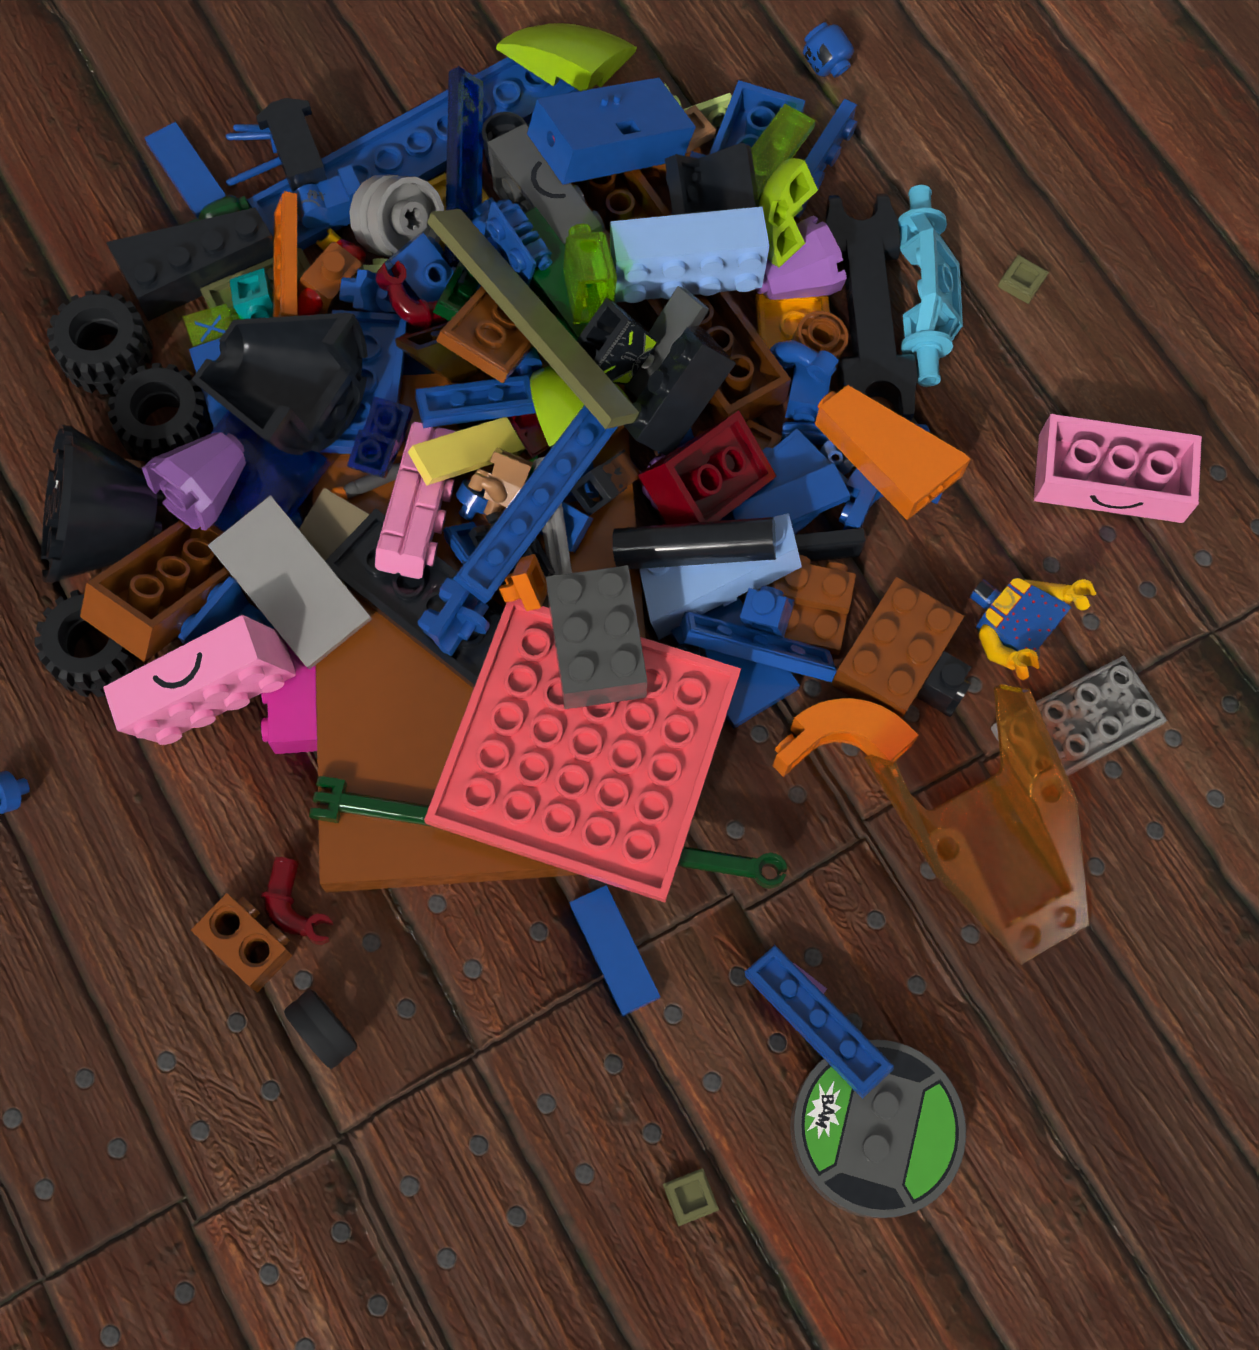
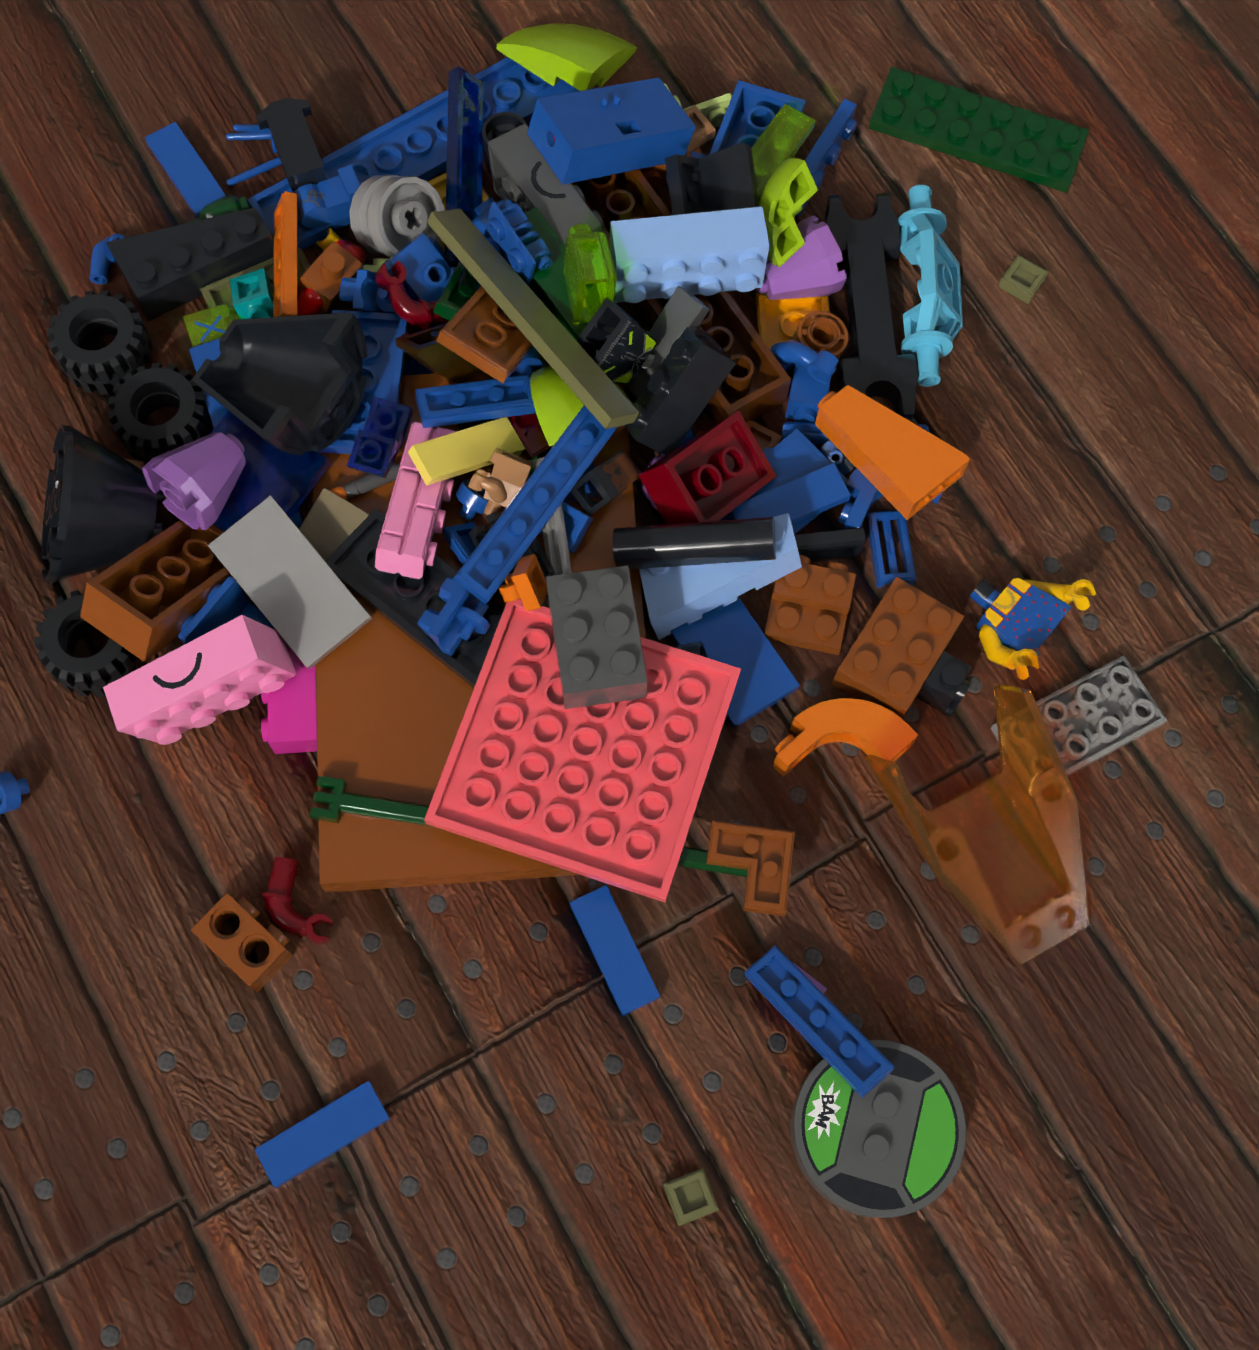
(102, 260): none -> blue arm
(320, 1028): black tyre -> none
(322, 1134): none -> blue tile
(757, 646): blue tile -> none
(765, 856): none -> dark orange tile
(767, 610): blue brick -> none
(828, 50): blue head -> none
(875, 548): none -> blue tile
(978, 129): none -> dark green plate
(1118, 468): bright pink brick -> none

